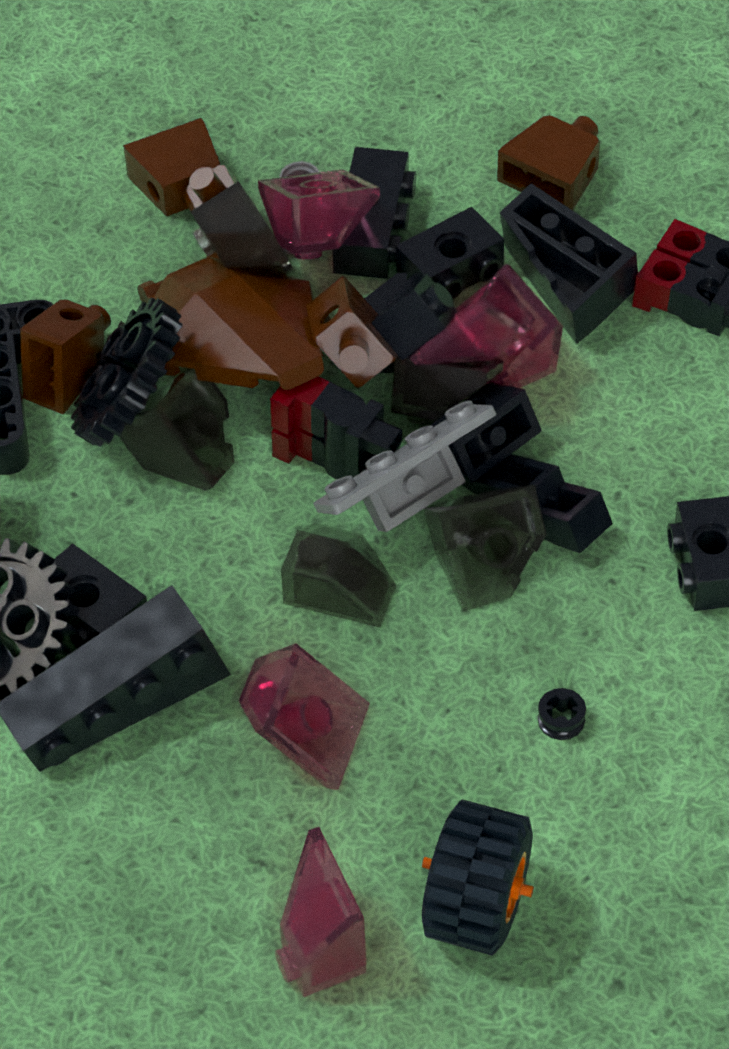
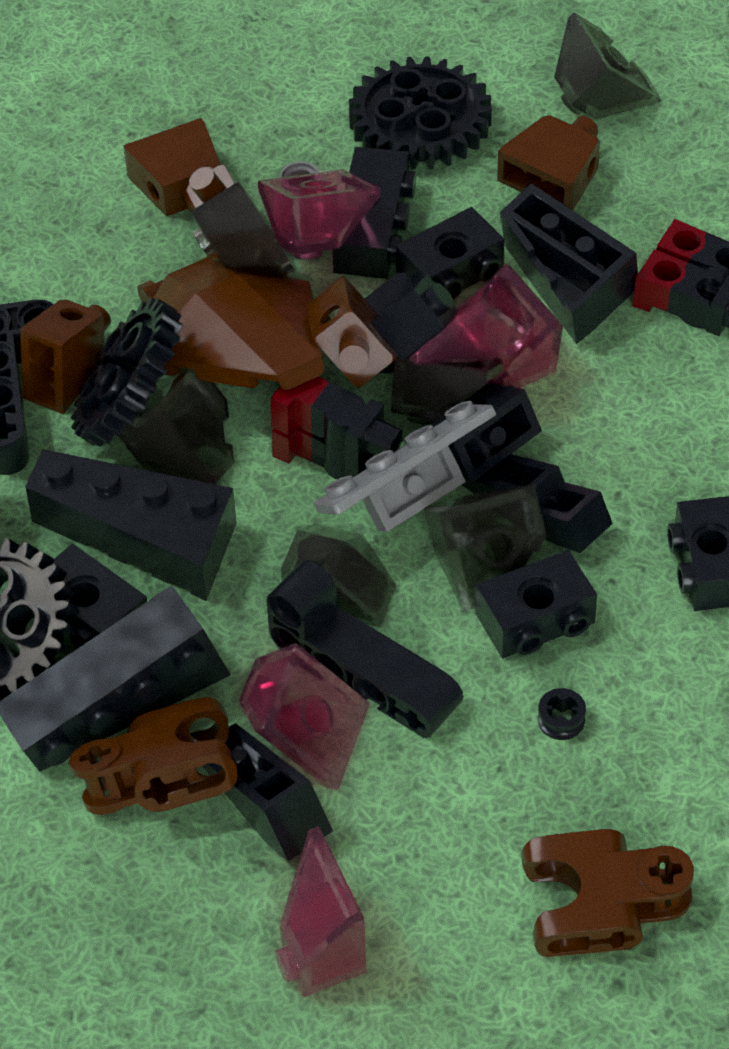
(136, 515): none -> black wedge
(158, 760): none -> reddish brown piece
(272, 795): none -> black slope
(372, 664): none -> black beam
(421, 111): none -> black gear
(477, 877): black wheel -> none
(536, 604): none -> black brick
(597, 75): none -> clear smoke slope
(613, 889): none -> reddish brown piece

